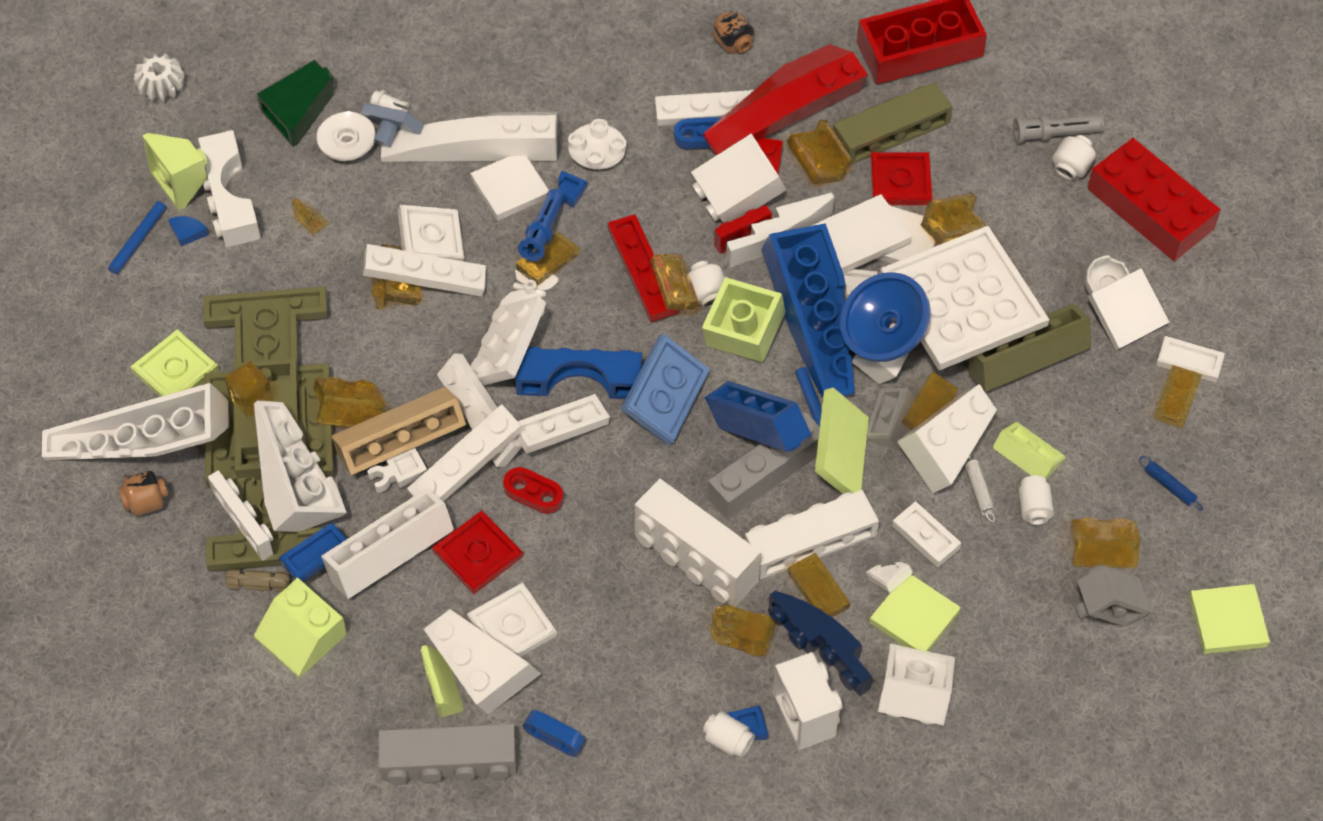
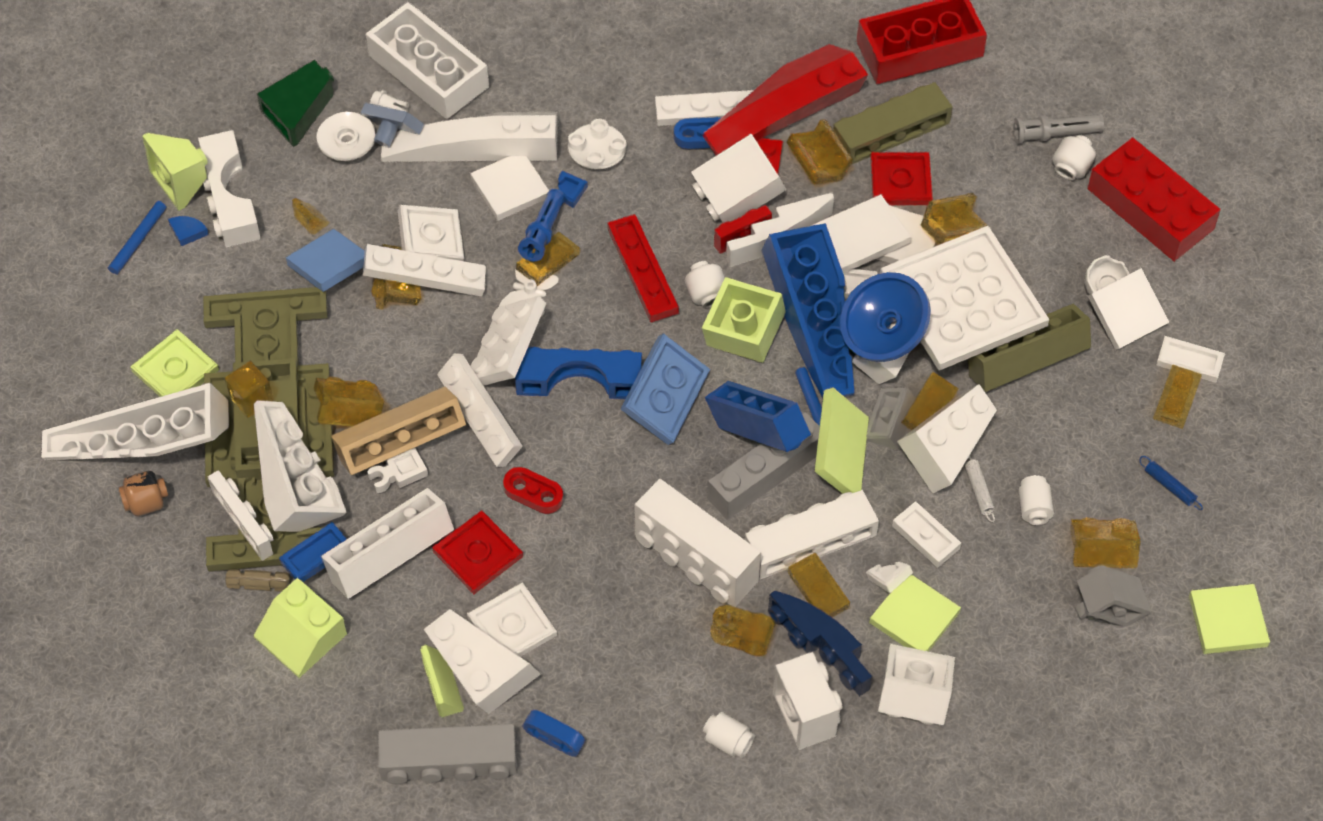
(159, 77): white gear -> none
(327, 260): none -> medium blue tile
(427, 60): none -> white brick
(469, 454): white plate -> none
(562, 423): white plate -> none
(674, 282): clear yellow plate -> none
(733, 32): head -> none
(753, 719): blue tile -> none
(1028, 451): yellowish green slope -> none

